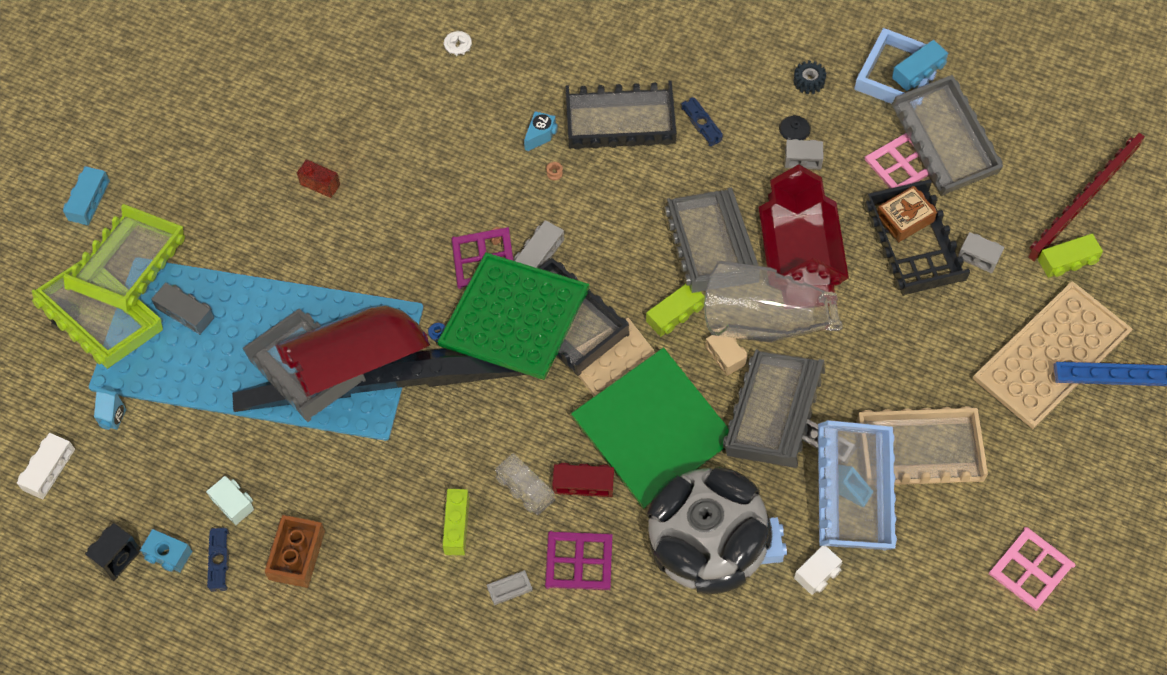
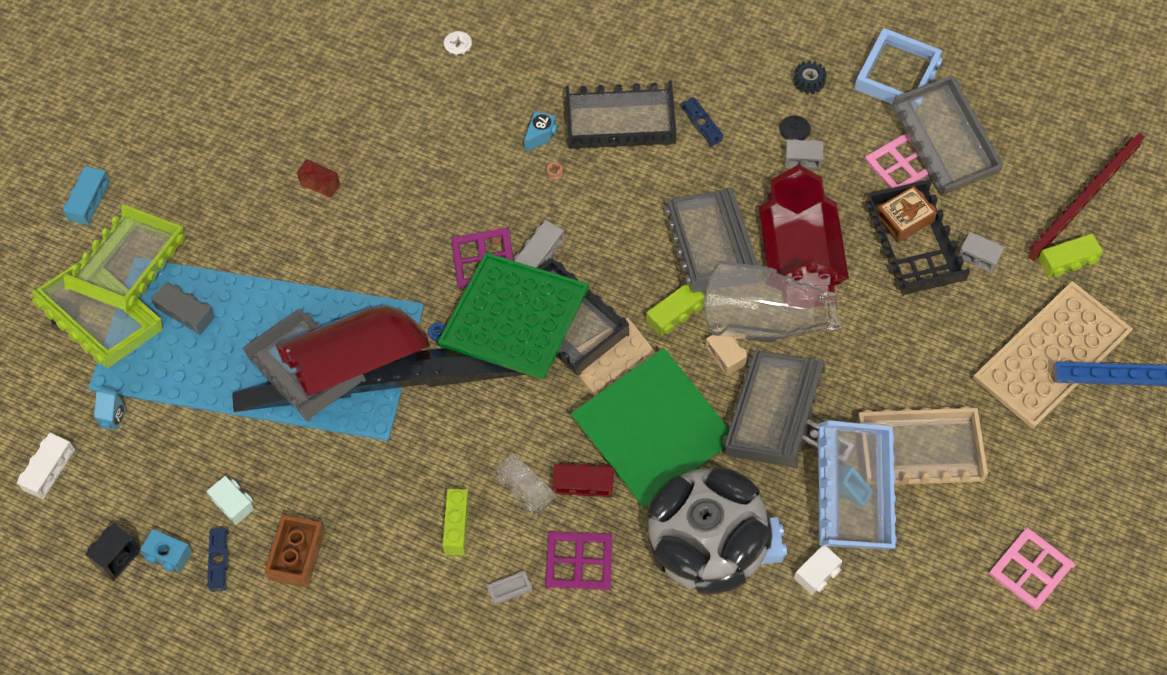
(920, 65): dark azure brick -> none

